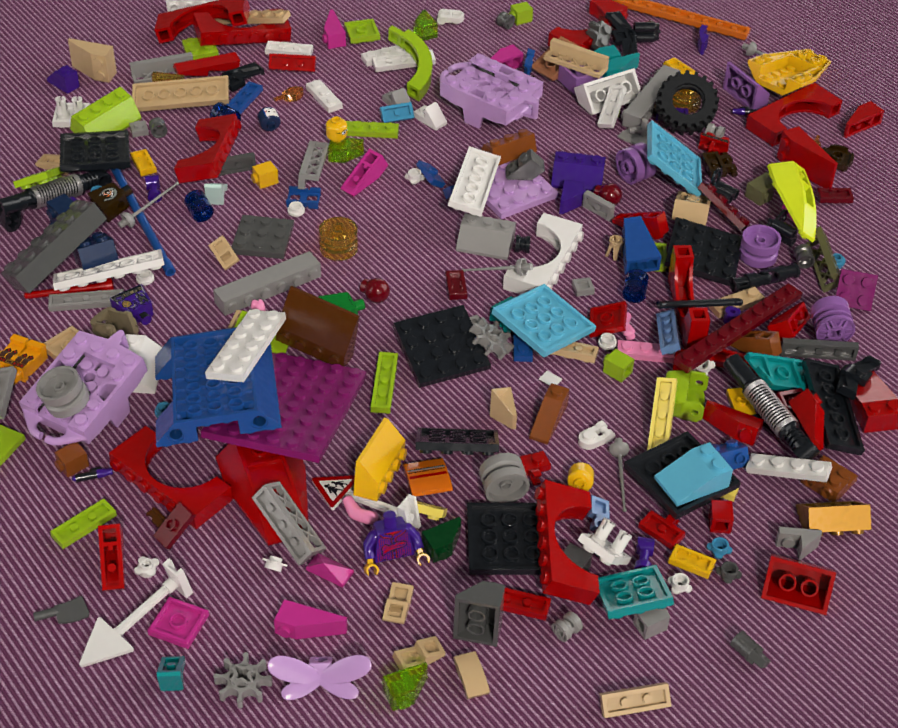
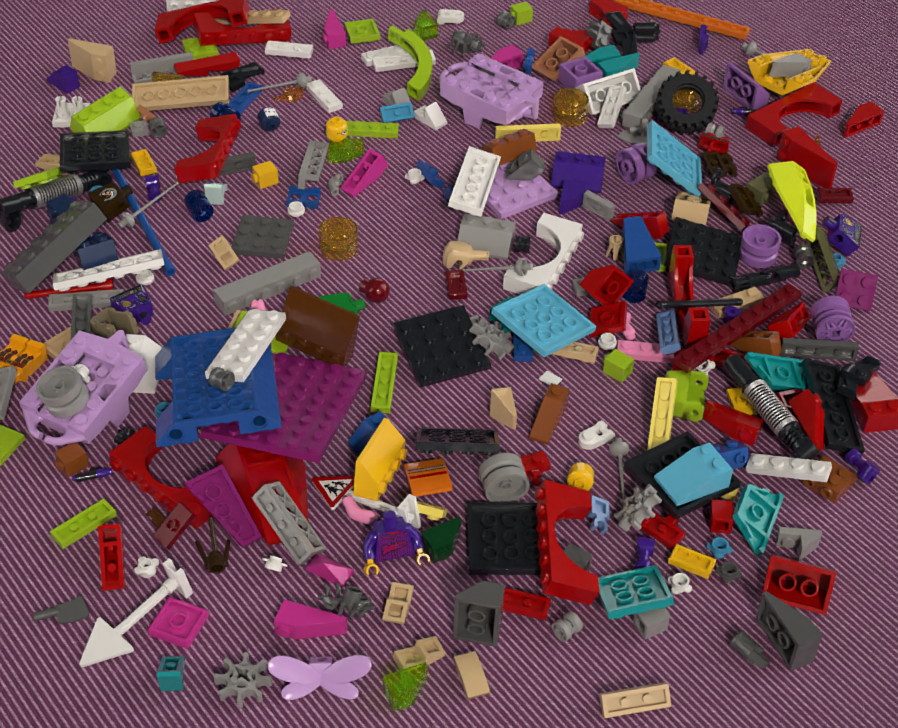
(81, 313): none -> dark grey plate
(83, 371): none -> white plate
(123, 435): none -> black plate
(145, 114): none -> nougat plate
(216, 561): none -> dark brown plant
(221, 379): none -> dark grey wheel
(224, 503): none -> magenta wing
(290, 62): red plate -> none
(301, 81): none -> light grey sword
(334, 183): none -> light grey arm
(351, 599): none -> dark grey animal
(365, 431): none -> blue slope
(464, 253): none -> tan piece
(465, 42): none -> dark grey animal
(542, 132): none -> light yellow plate
(570, 107): none -> clear yellow wheel
(578, 56): tan fence -> none
(606, 284): none -> red slope
(609, 192): dark red piece -> none
(609, 552): white plate -> none
(637, 508): none -> light grey gear
(745, 200): none -> dark brown plate
(756, 515): none -> teal wing
(788, 631): none -> dark grey slope
(790, 66): none -> light grey slope
(835, 516): slope -> none
(841, 156): dark brown plate -> none
(843, 233): none -> dark purple torso
(866, 470): none -> dark purple leg

